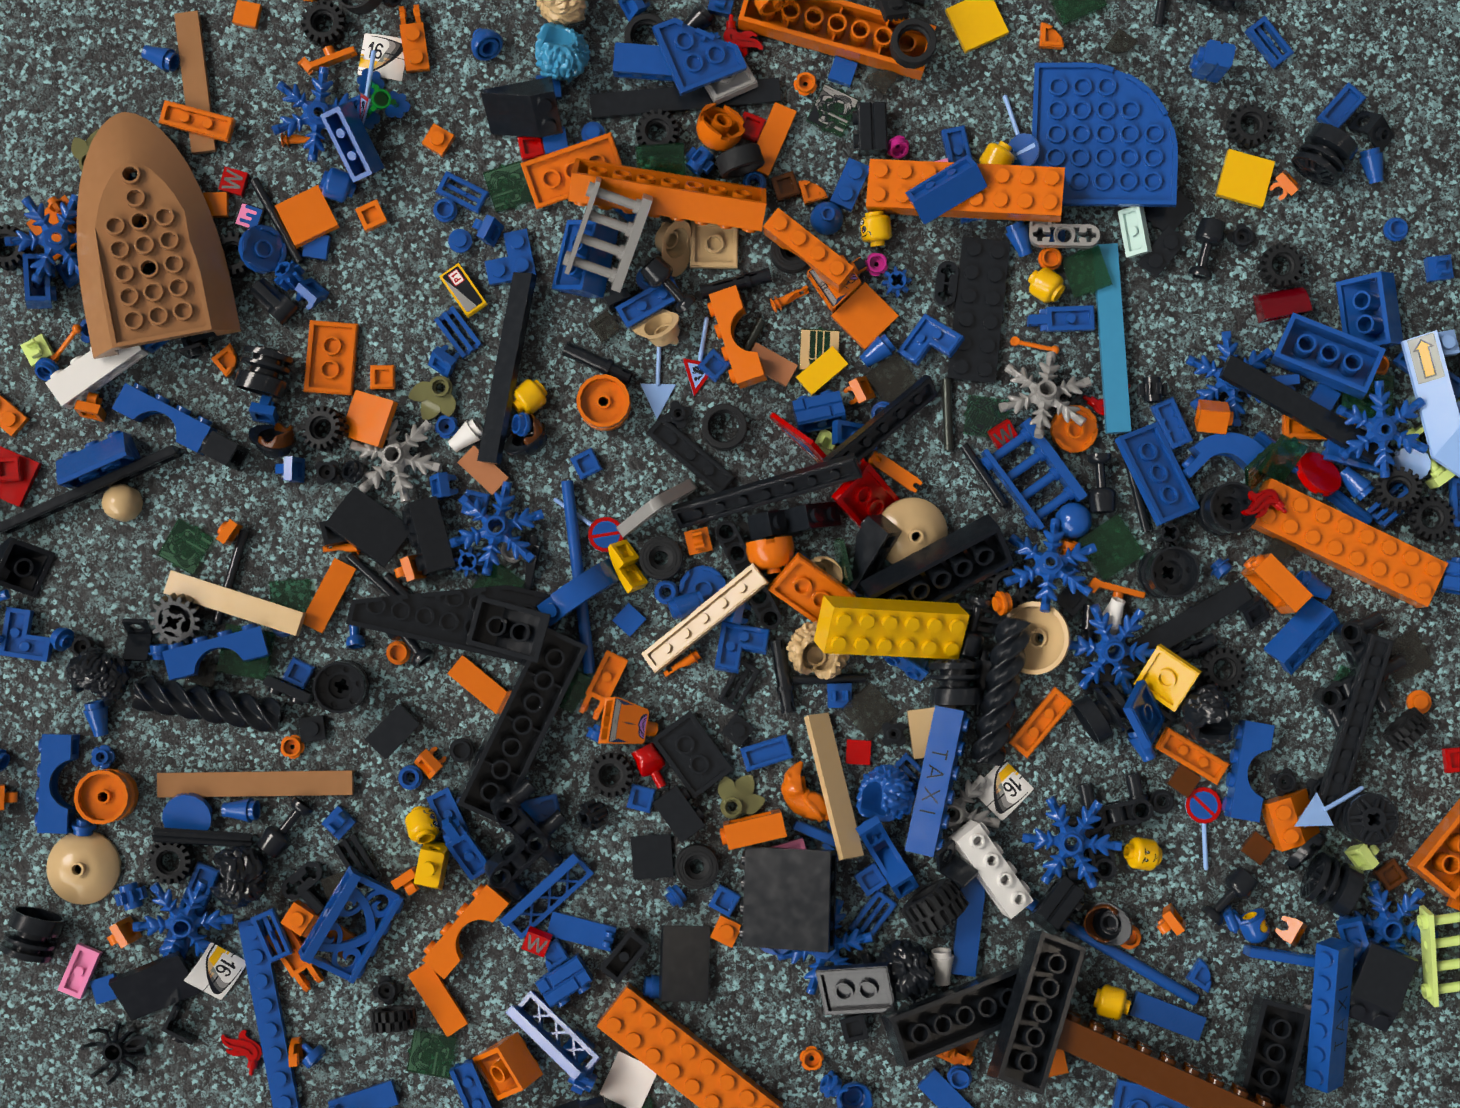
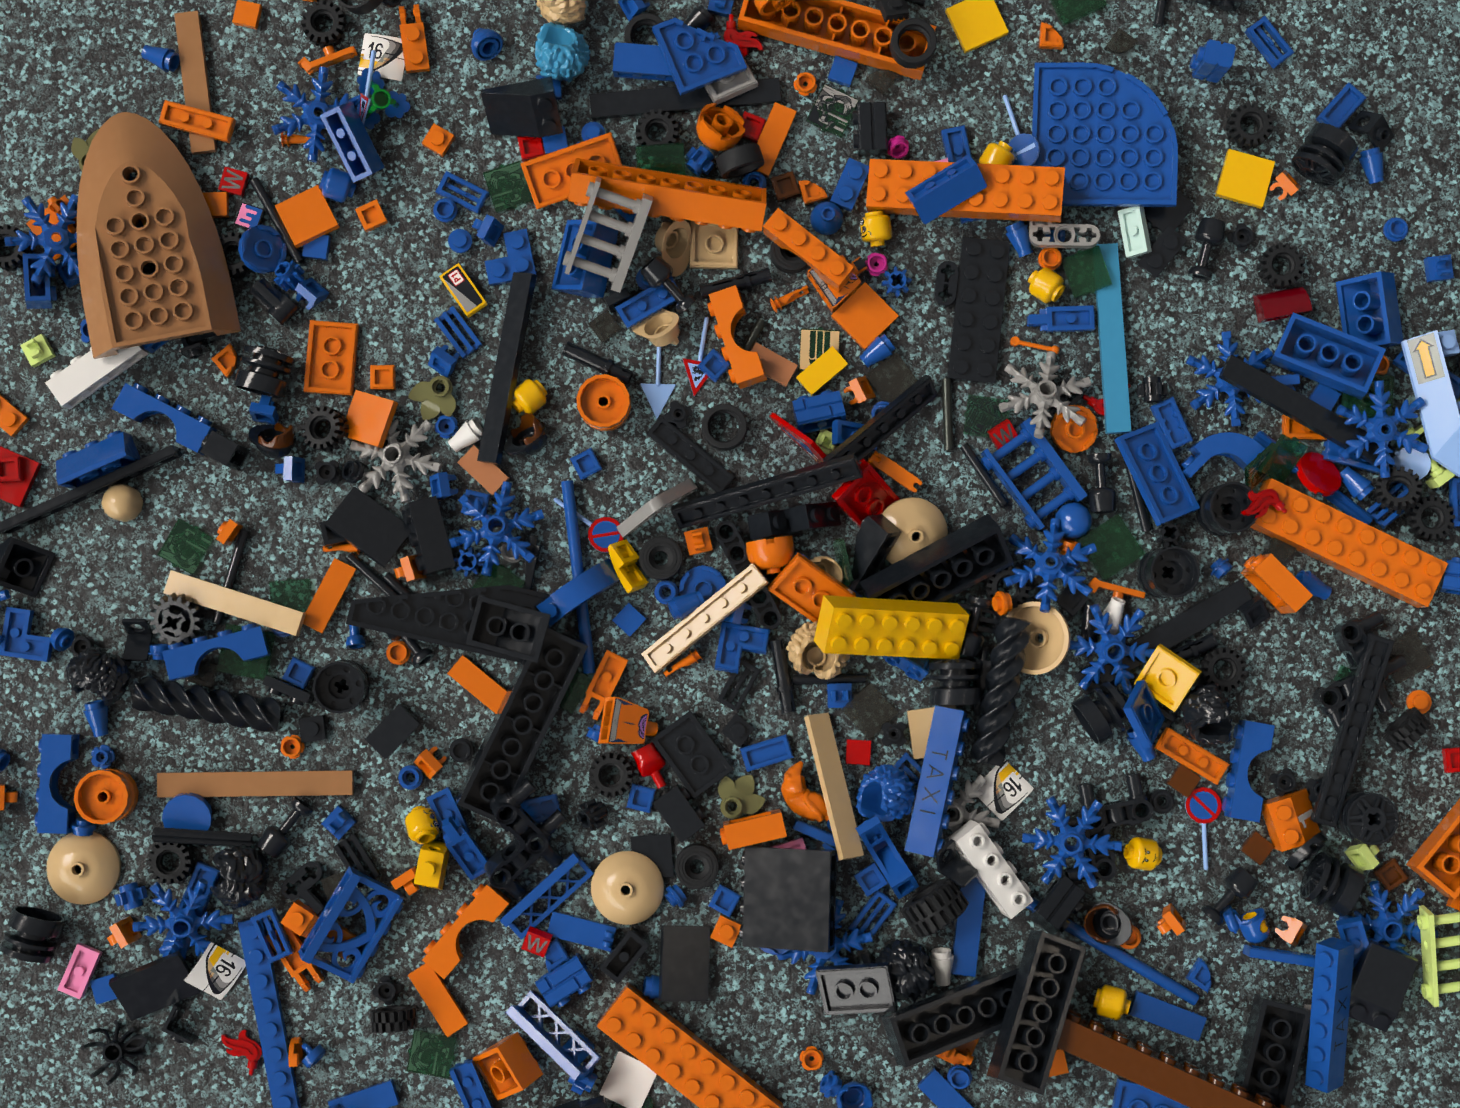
(45, 368): blue plate -> none
(76, 329): orange hinge -> none
(91, 408): orange tile -> none
(243, 810): blue cone -> none
(521, 424): blue plate -> none
(639, 875): none -> tan dish
(854, 1028): black plate -> none
(930, 334): blue tile -> none
(1040, 722): orange tile -> none
(1213, 416): orange brick -> none
(1302, 635): blue panel -> none
(1316, 813): light blue piece -> none

